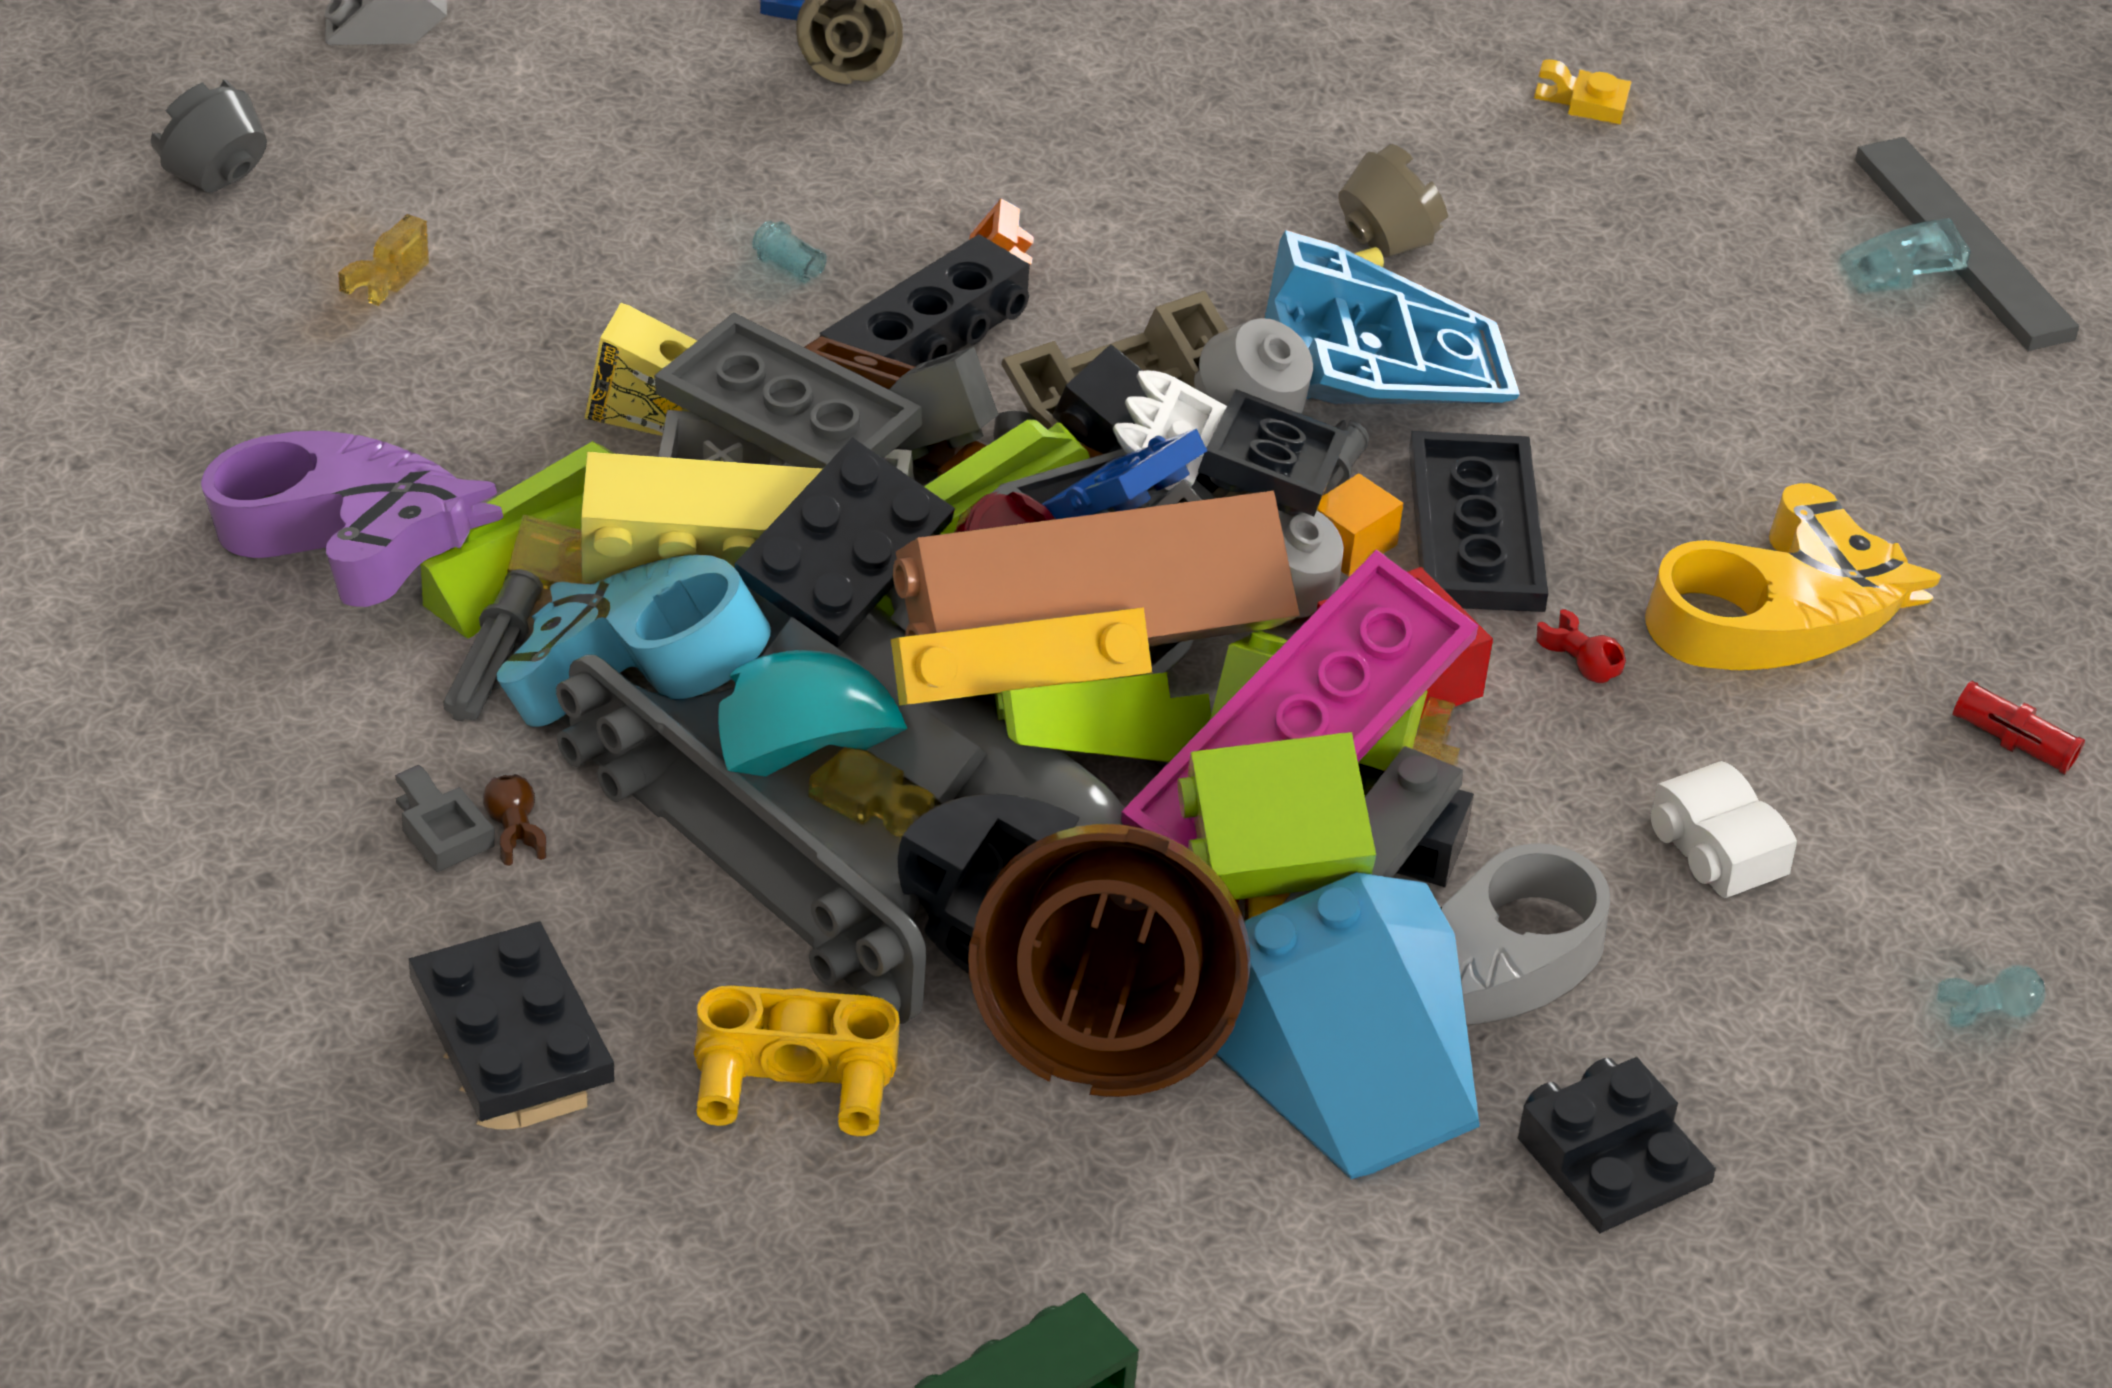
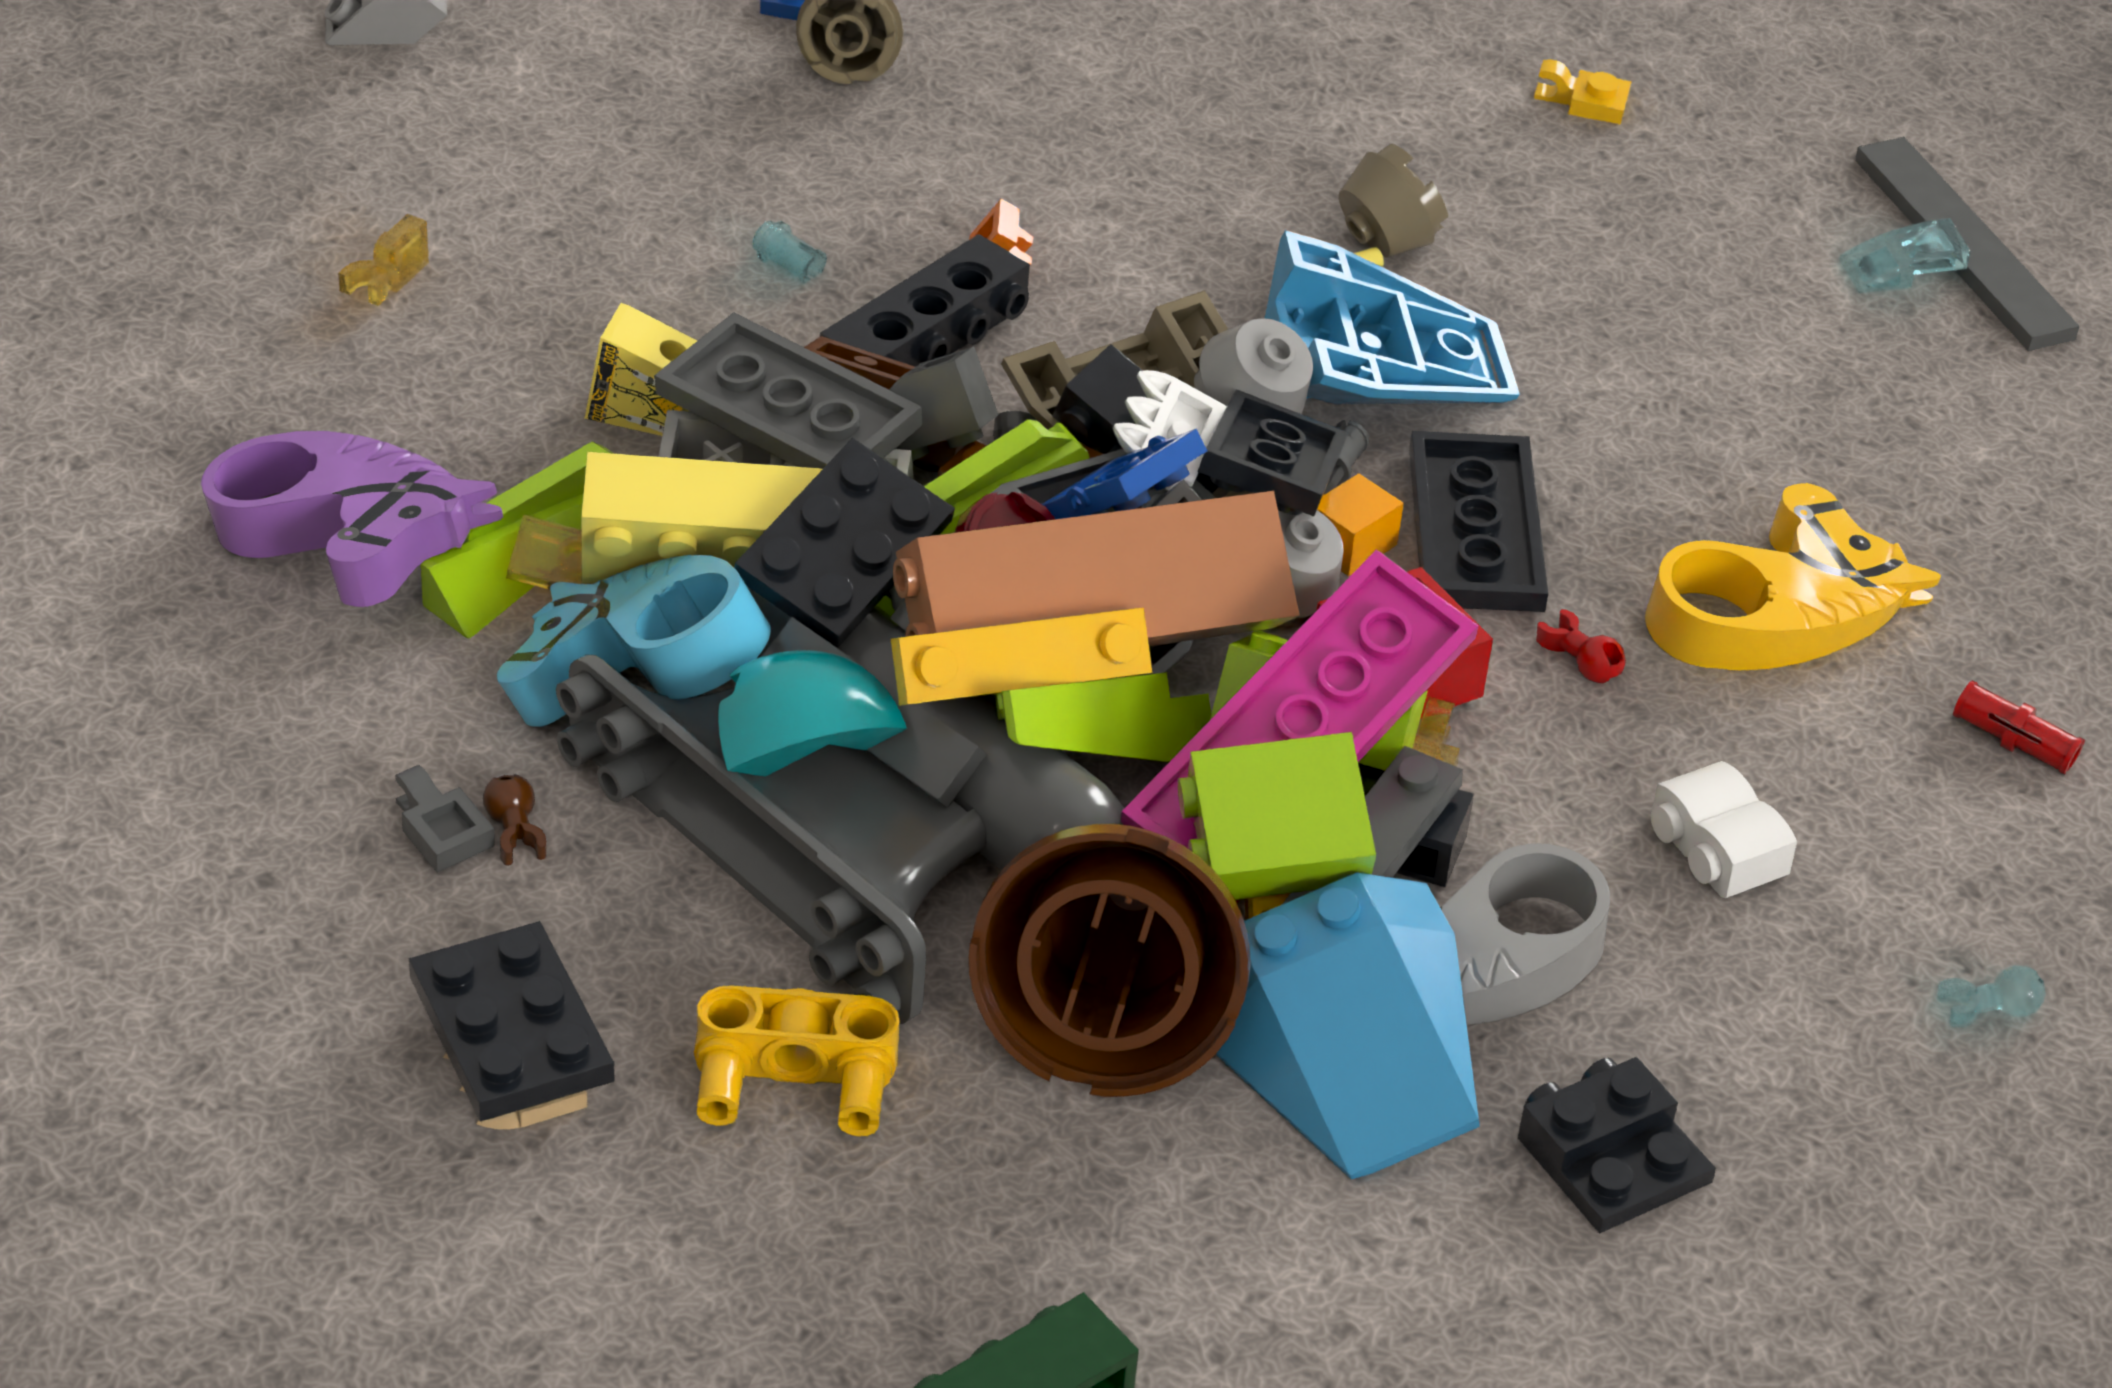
(211, 137): dark grey cone -> none
(501, 628): dark grey axle -> none
(867, 786): clear yellow plate -> none
(958, 853): black brick -> none

